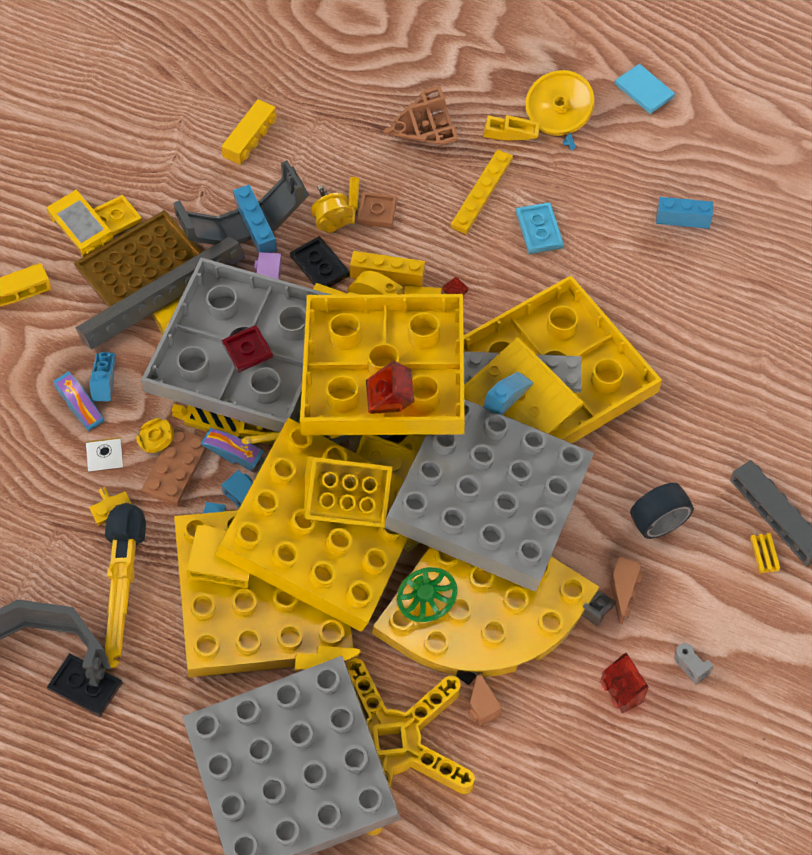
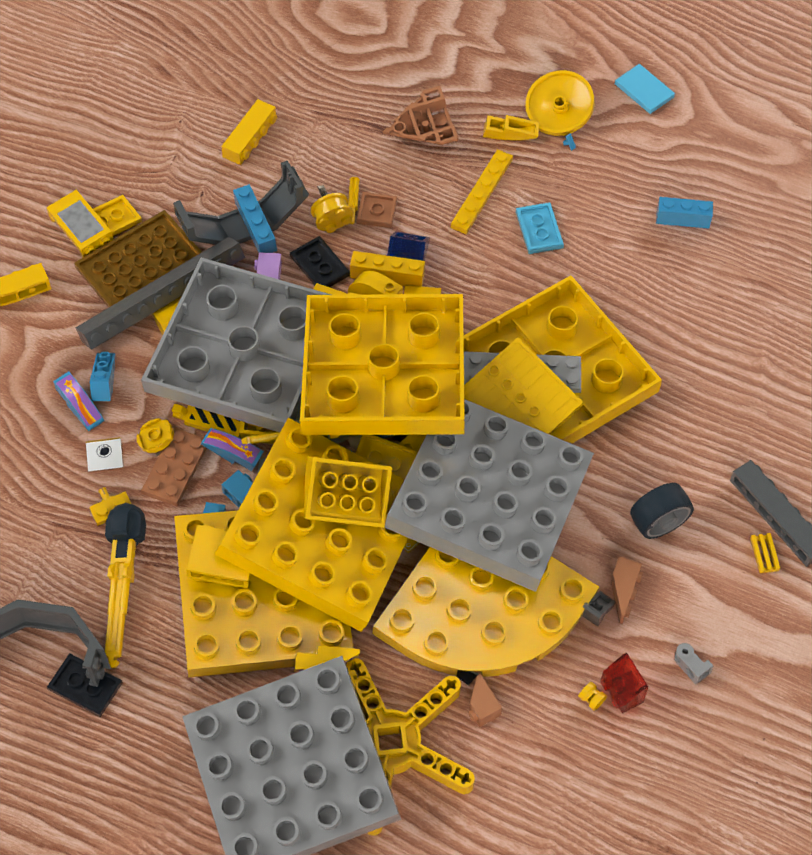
(247, 348): dark red tile -> none
(390, 389): clear red slope -> none
(408, 246): none -> clear blue slope
(425, 591): green wheel -> none
(455, 286): clear red tile -> none
(506, 393): dark azure slope -> none
(592, 696): none -> yellow wheel

